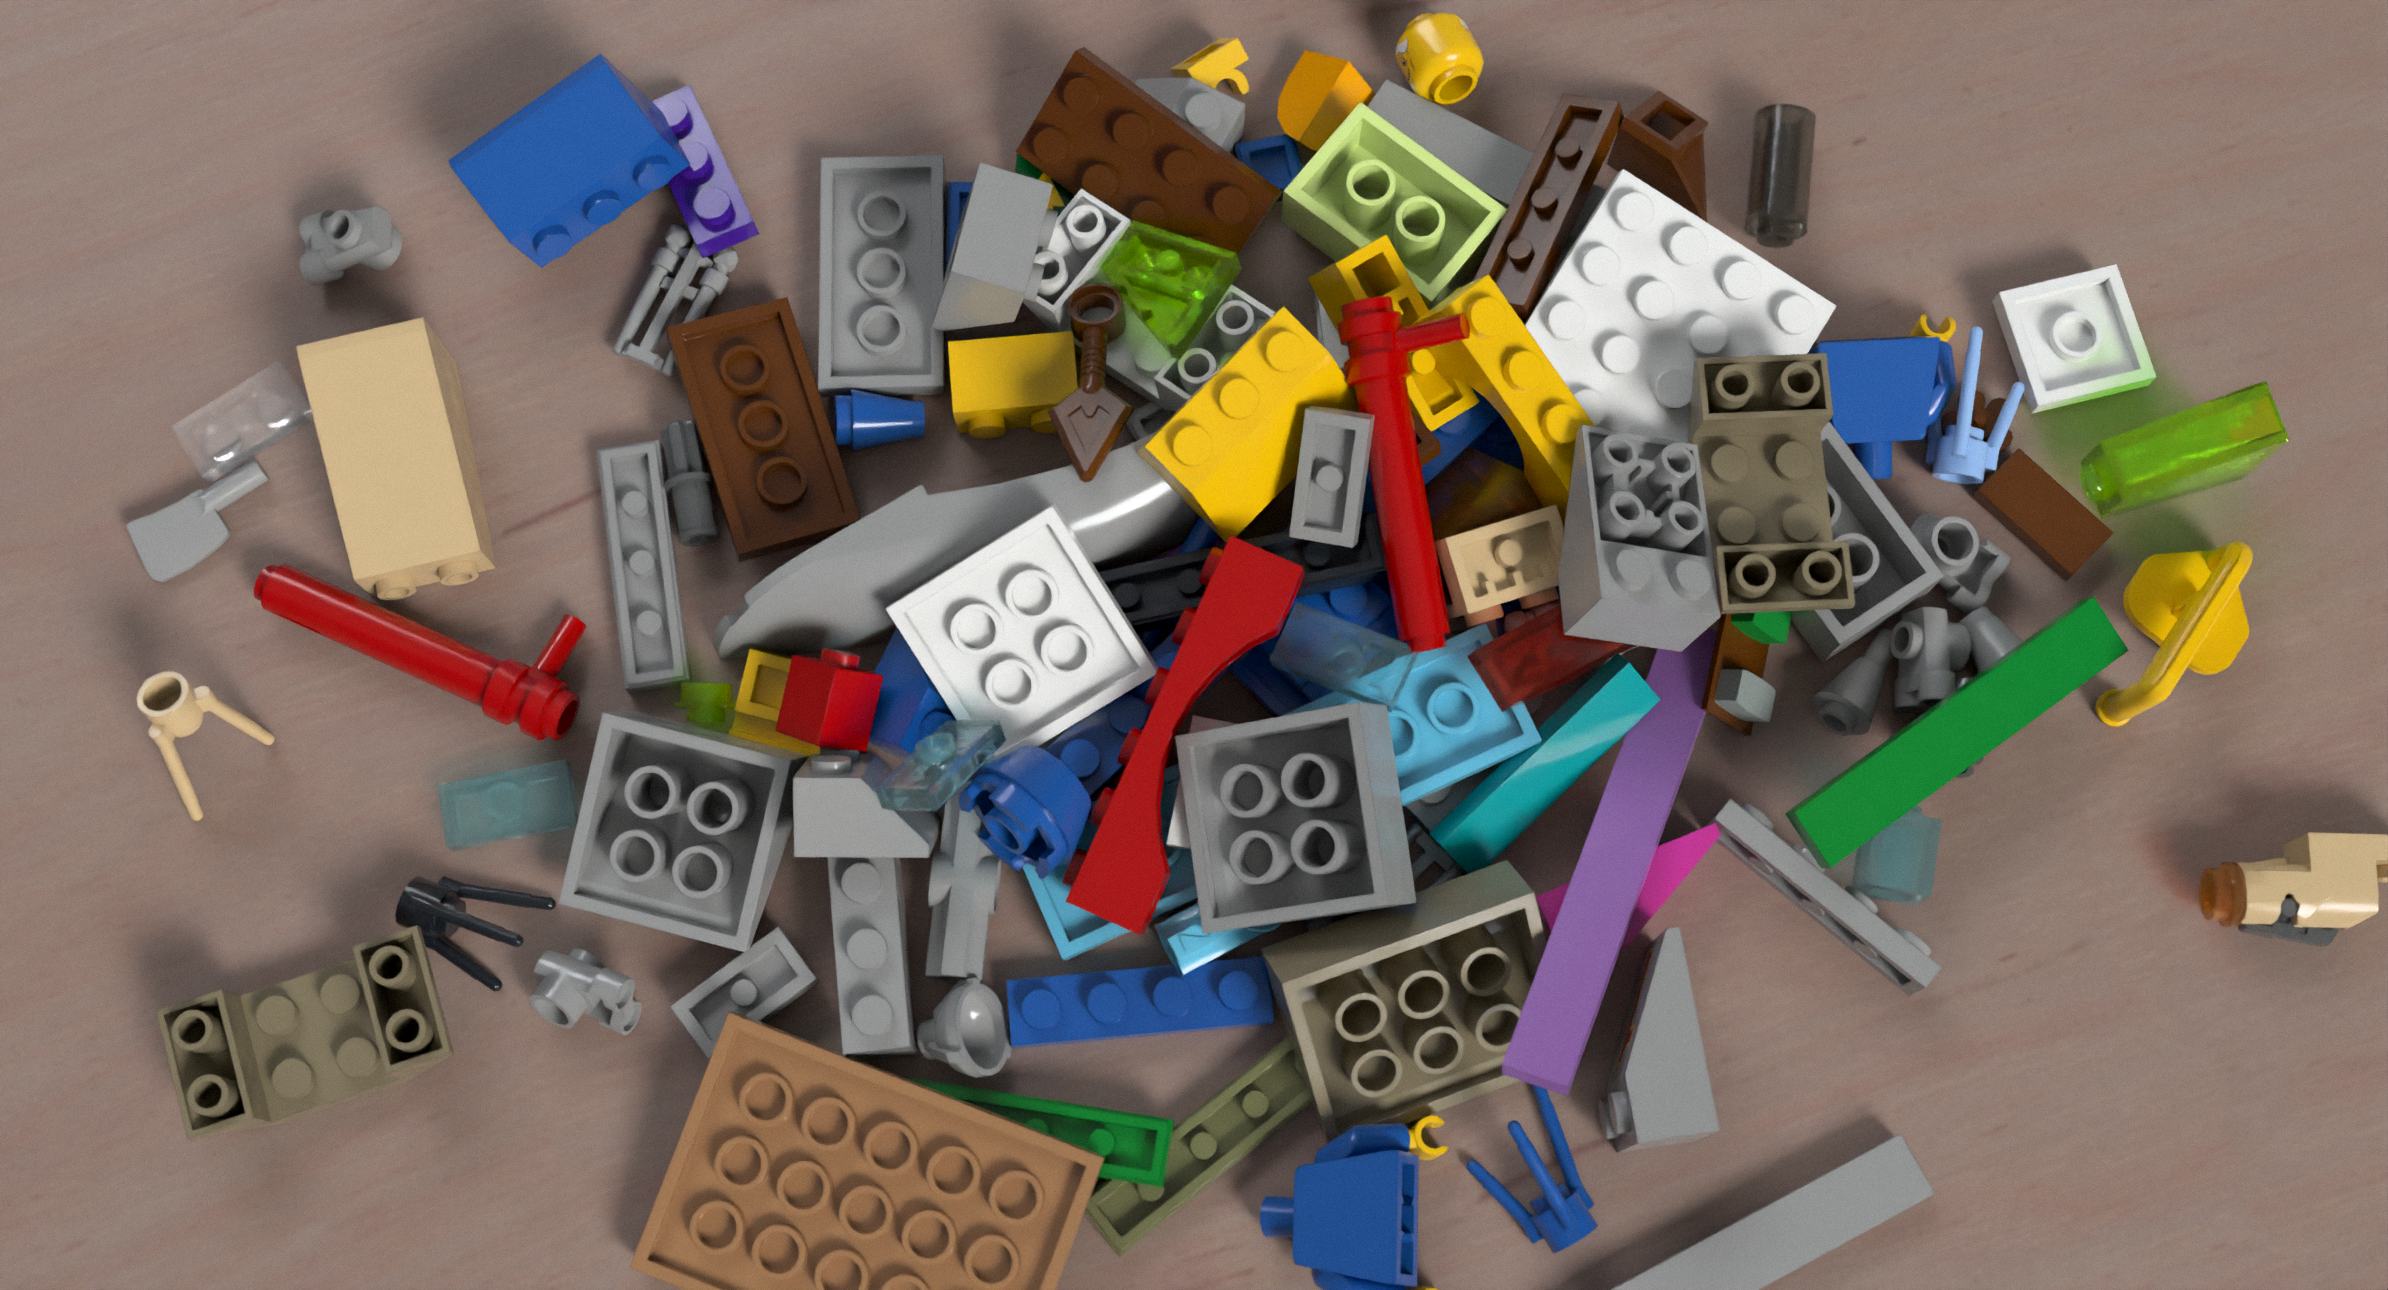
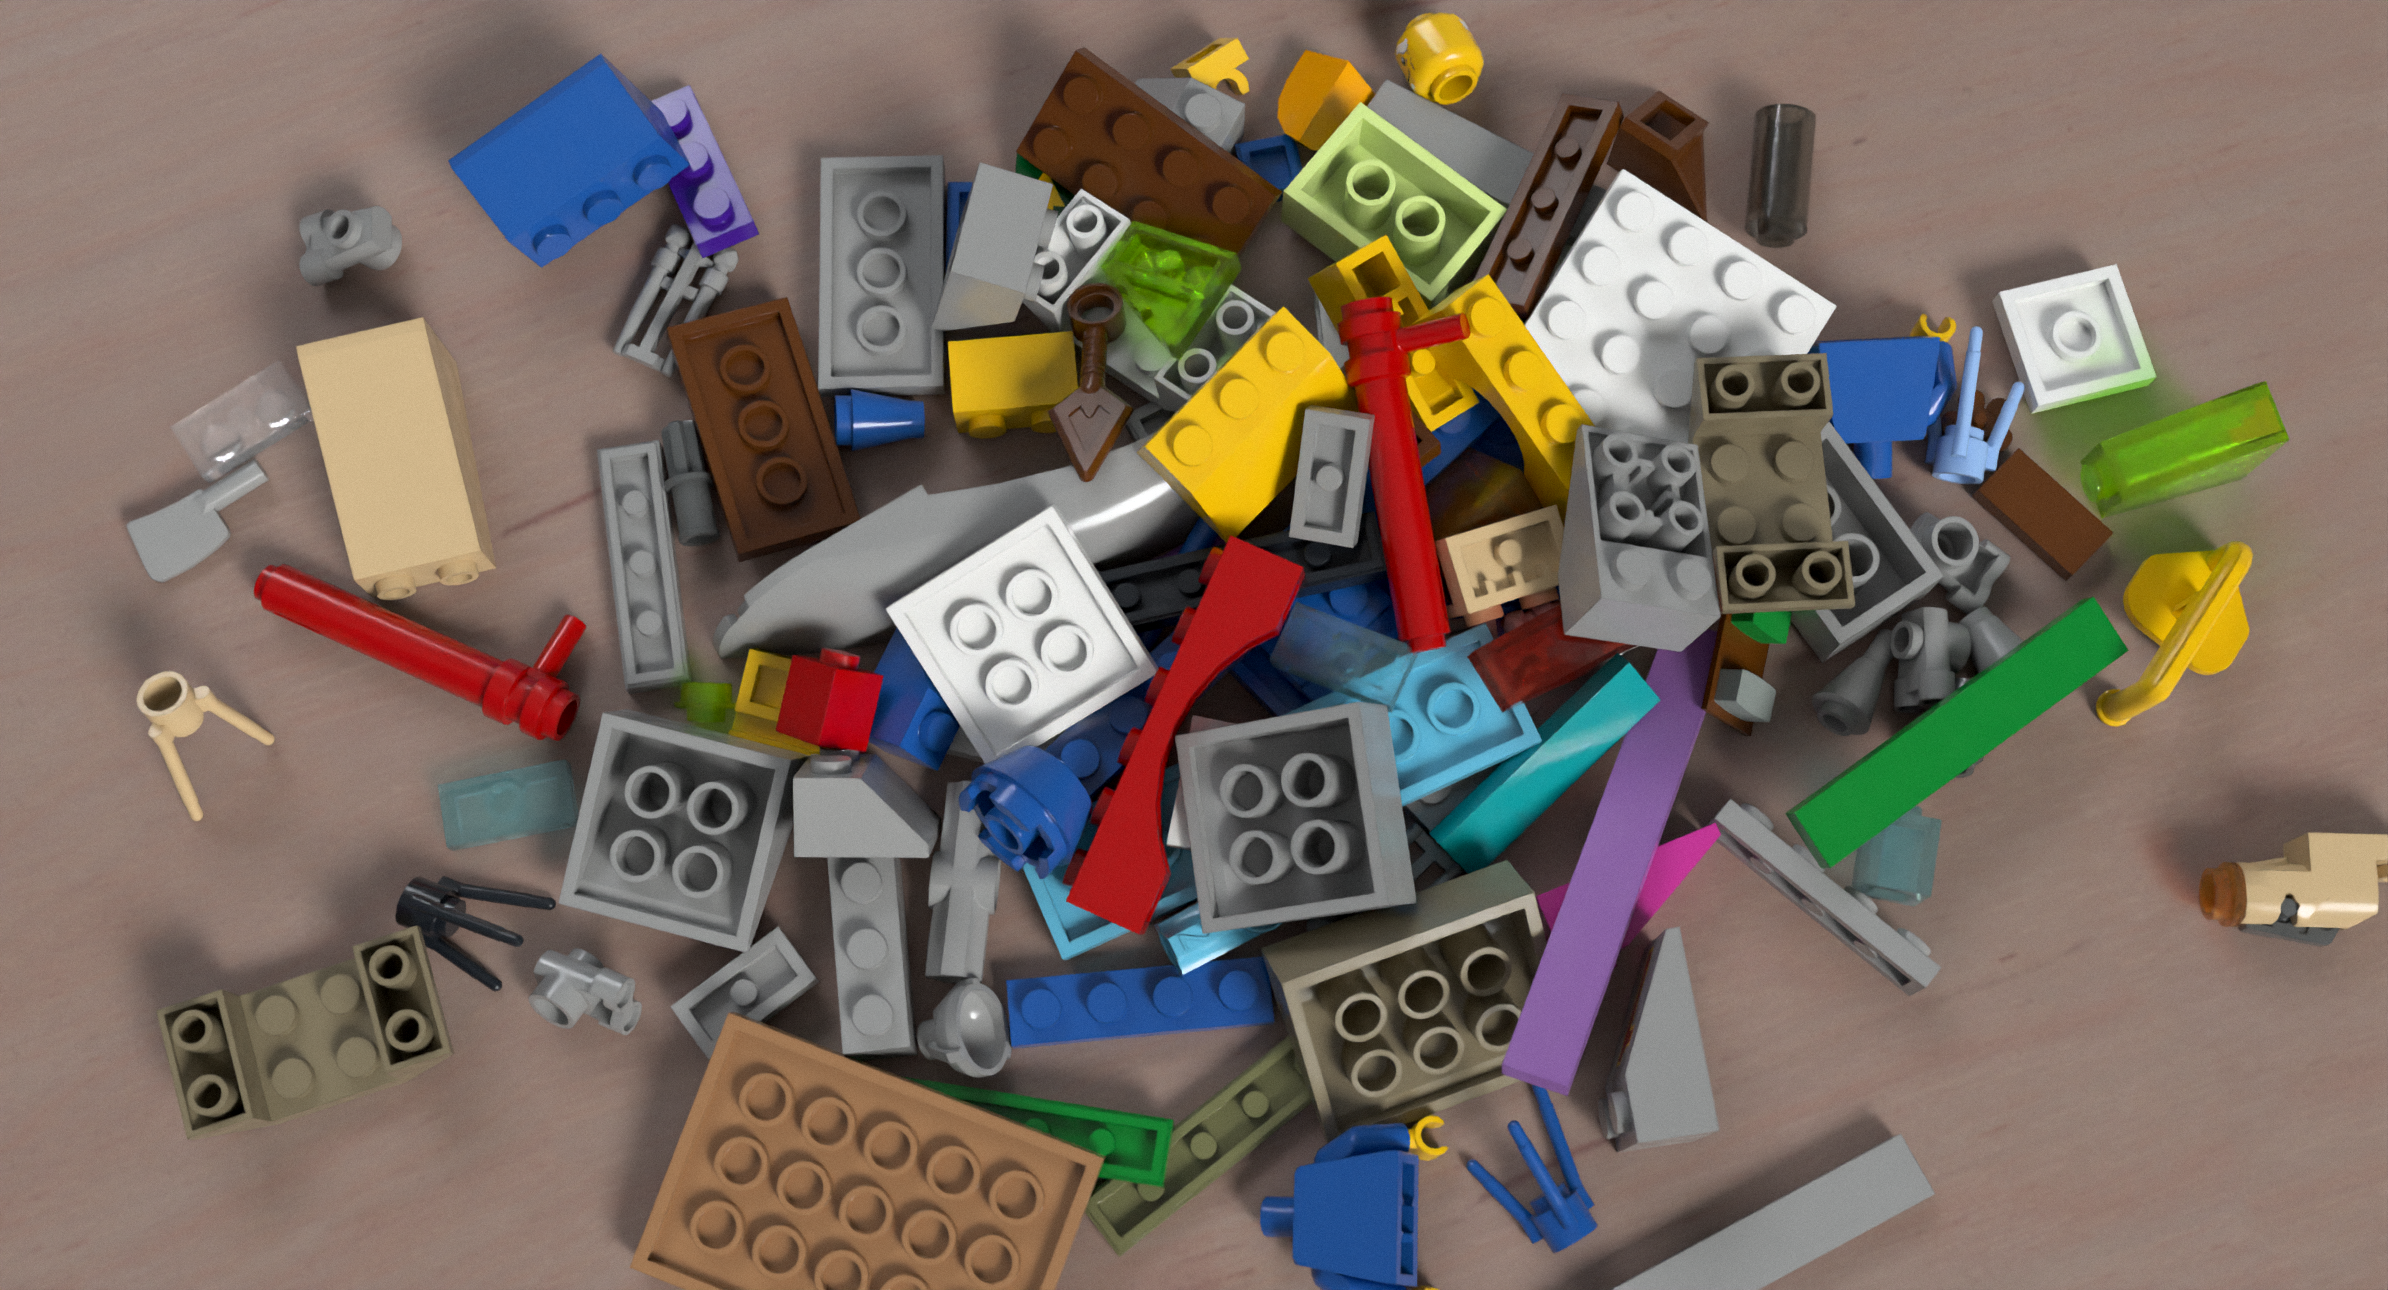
(940, 765): clear light blue plate -> none

